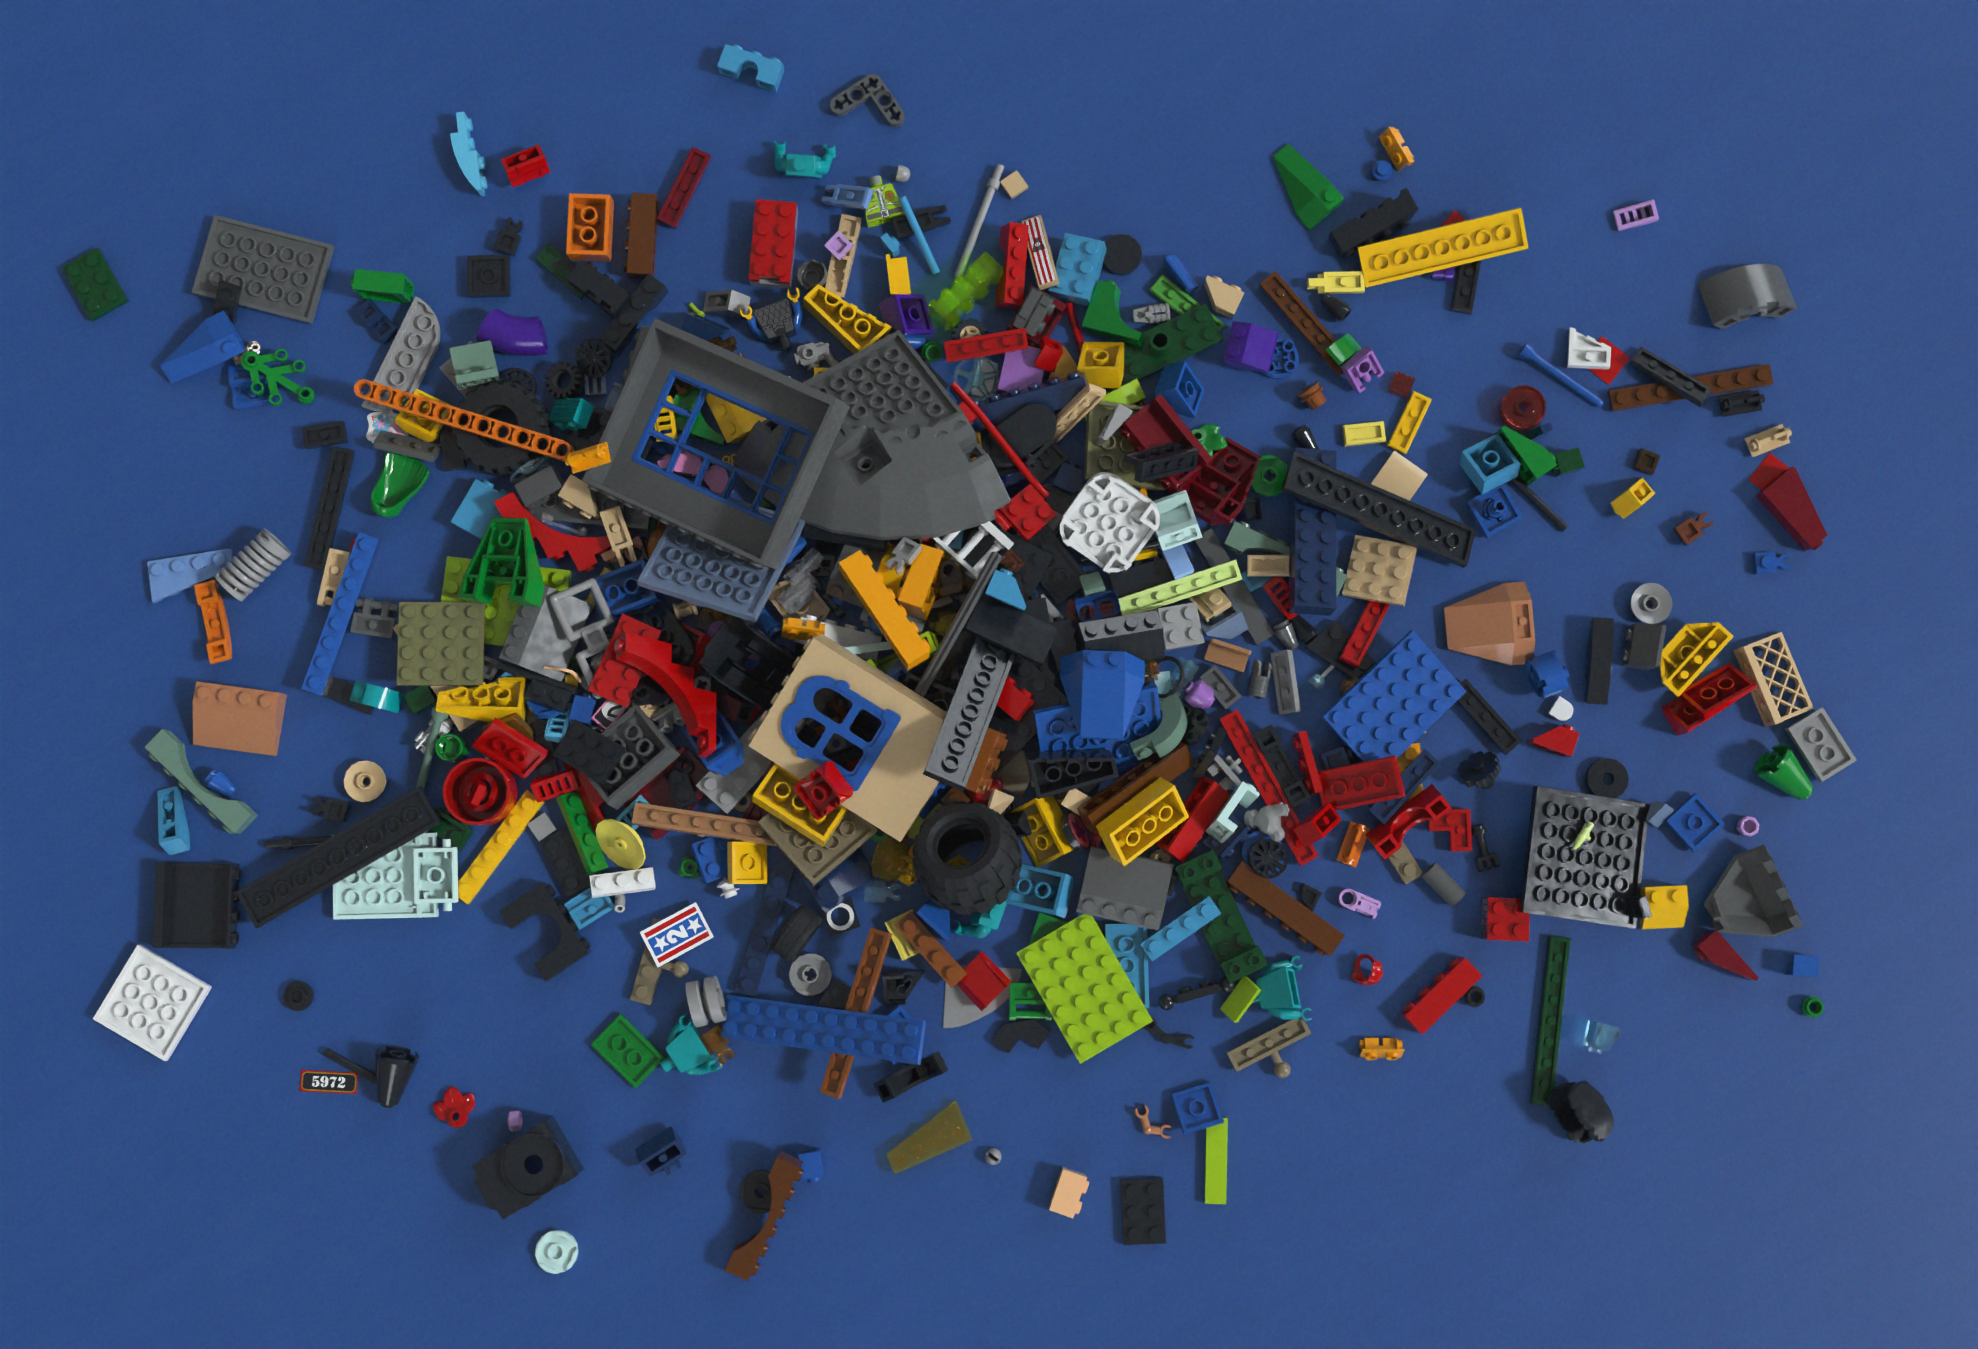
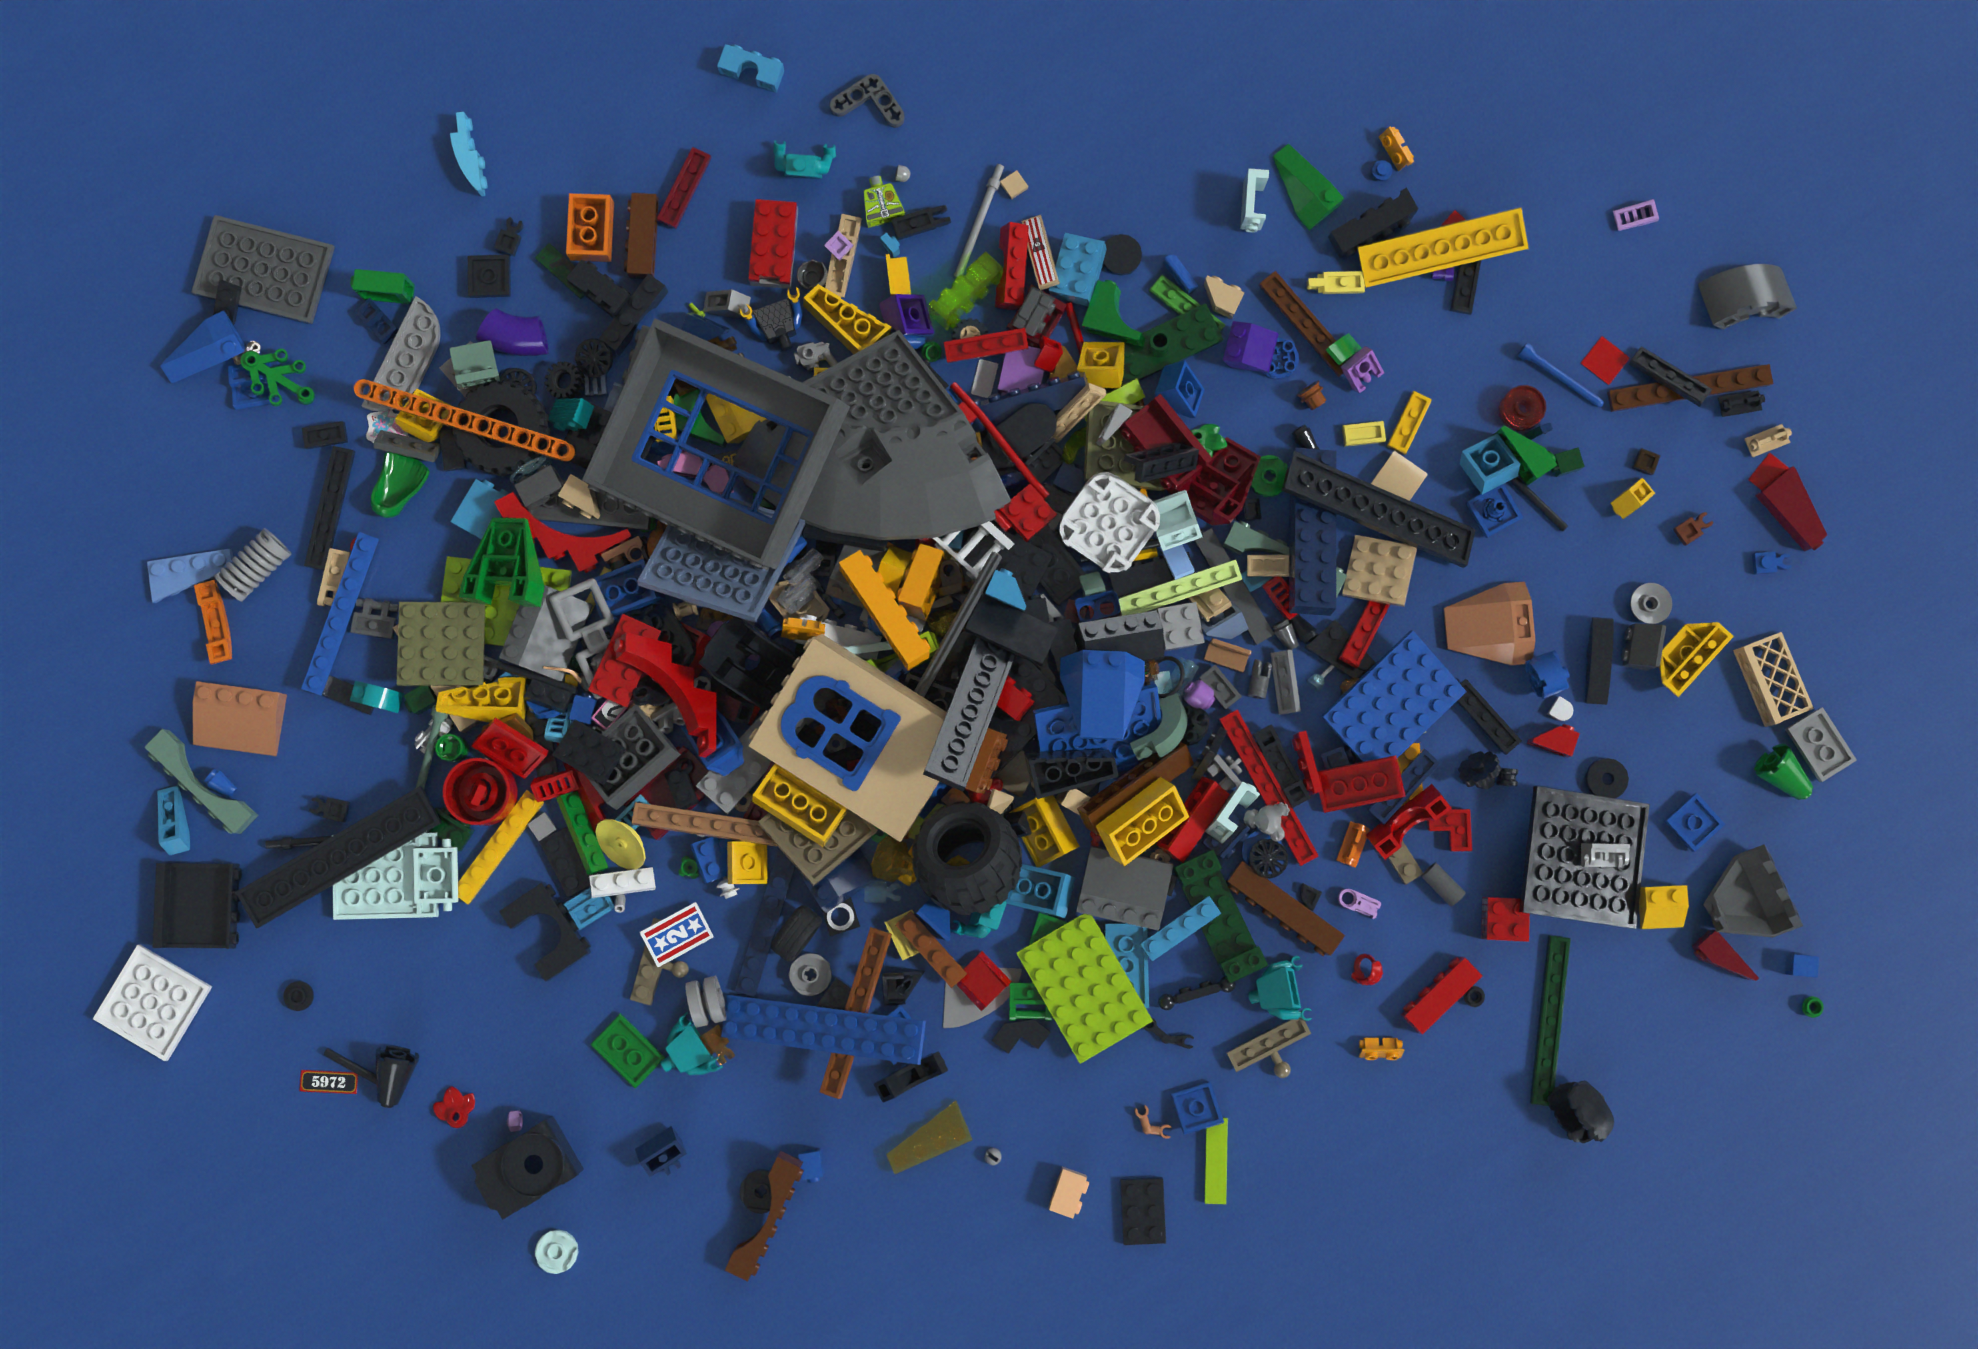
(95, 284): dark green plate -> none
(355, 779): tan dish -> none
(525, 165): red brick -> none
(581, 530): clear piece -> none
(588, 457): light orange hinge -> none
(617, 533): tan hinge -> none
(823, 789): red slope -> none
(848, 196): medium blue hinge -> none
(904, 553): light grey plate -> none
(919, 235): dark azure bar -> none
(977, 378): clear light blue wheel -> none
(1012, 561): copper plate -> none
(1073, 444): none -> clear neon green piece
(1075, 831): tile -> none
(1145, 313): light grey hinge -> none
(1240, 999): lime tile -> none
(1254, 180): none -> light aqua panel
(1317, 824): red brick -> none
(1336, 307): black cone -> none
(1401, 384): clear red tile -> none
(1485, 857): black hinge -> none
(1507, 777): none -> black wheel
(1583, 835): yellowish green helmet -> none
(1587, 352): white wing -> none
(1600, 1036): clear light blue slope -> none
(1604, 855): none -> light grey hinge
(1640, 907): black tile -> none
(1658, 813): sand blue slope -> none
(1707, 698): red slope -> none
(1747, 826): lavender tile -> none

